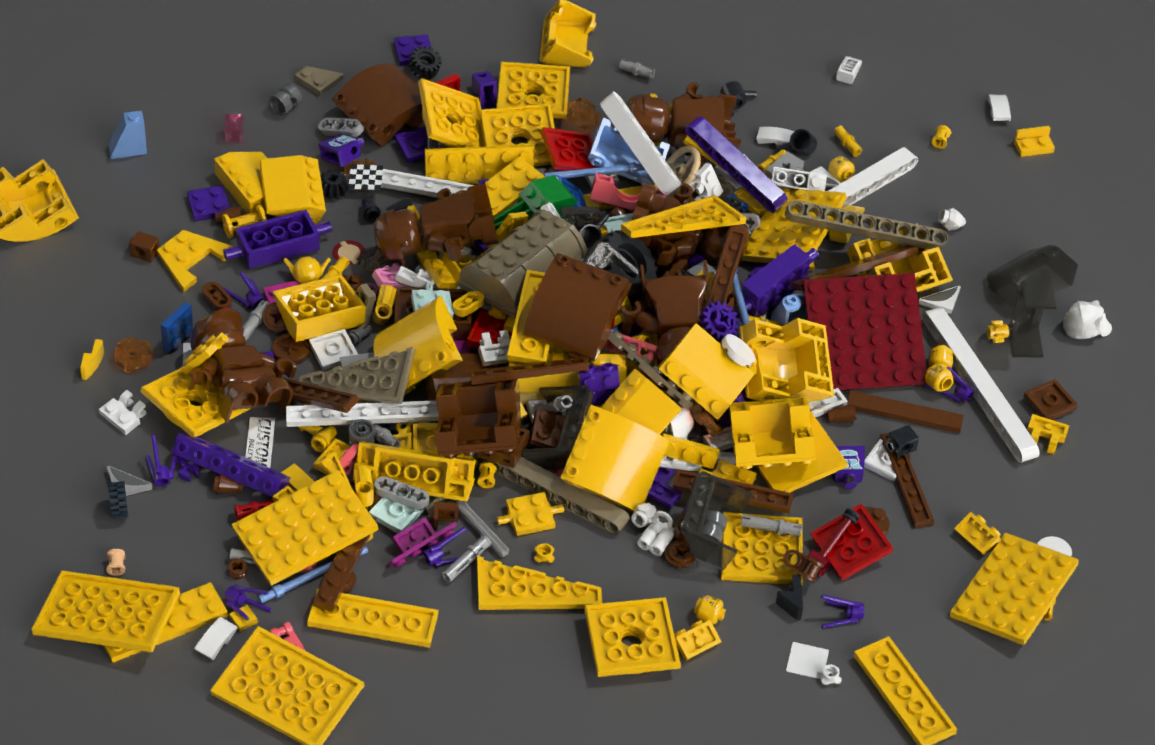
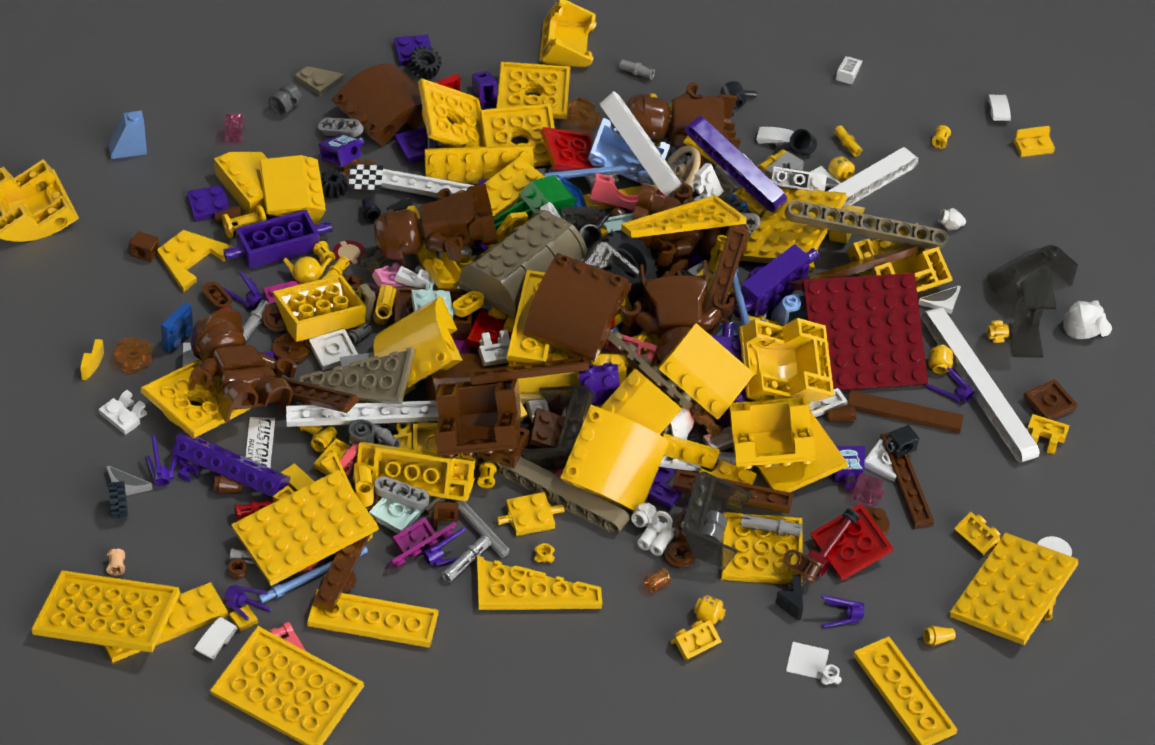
(203, 352): yellow plate -> none
(325, 253): none -> yellow bush
(559, 404): light grey pin -> none
(638, 618): yellow piece -> none
(657, 580): none -> clear orange bush
(714, 261): none -> yellow pin
(719, 320): dark purple gear -> none
(738, 350): white tile -> none
(868, 489): none -> clear pink brick
(935, 635): none -> yellow cone
(939, 378): yellow head -> none

